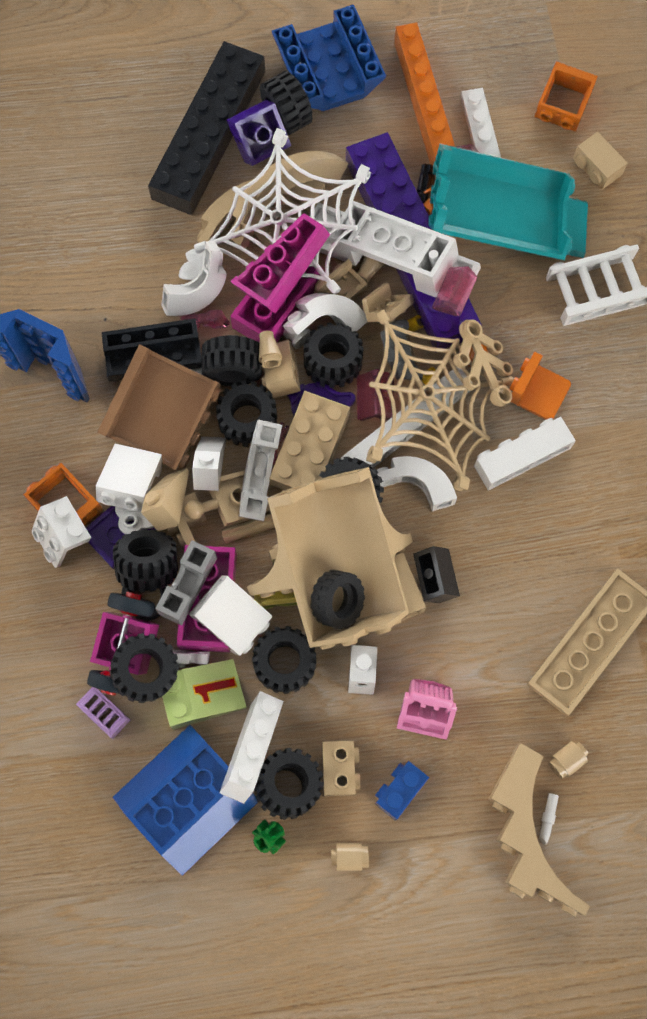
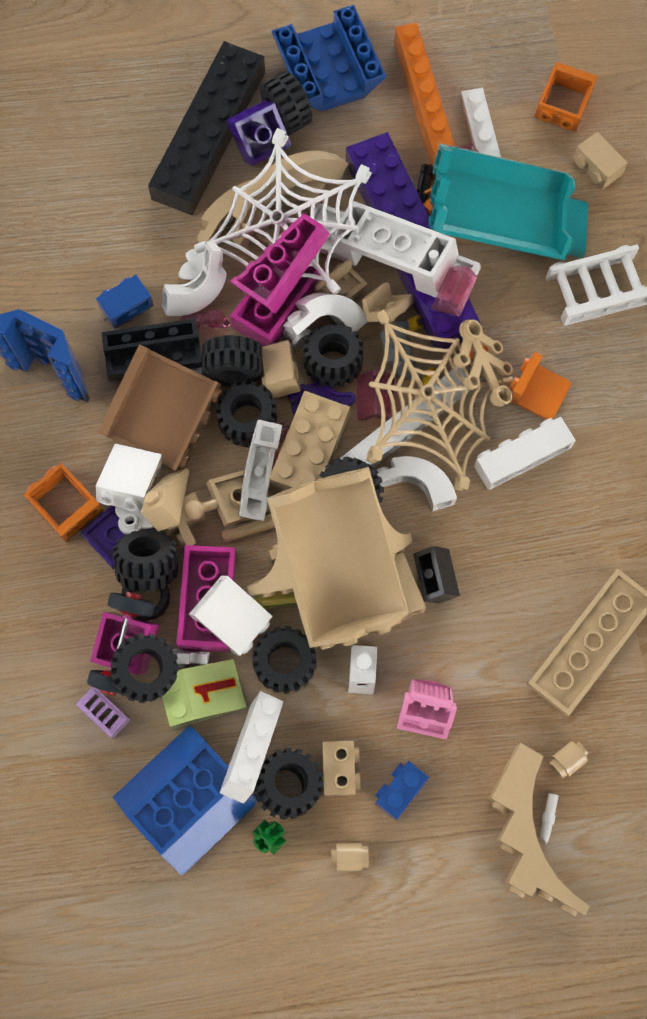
(59, 530): white bracket -> none
(124, 301): none -> blue brick
(183, 592): light grey arch -> none
(208, 463): white slope -> none
(269, 352): tan cone -> none
(323, 597): black tyre -> none
(369, 268): tan cone -> none

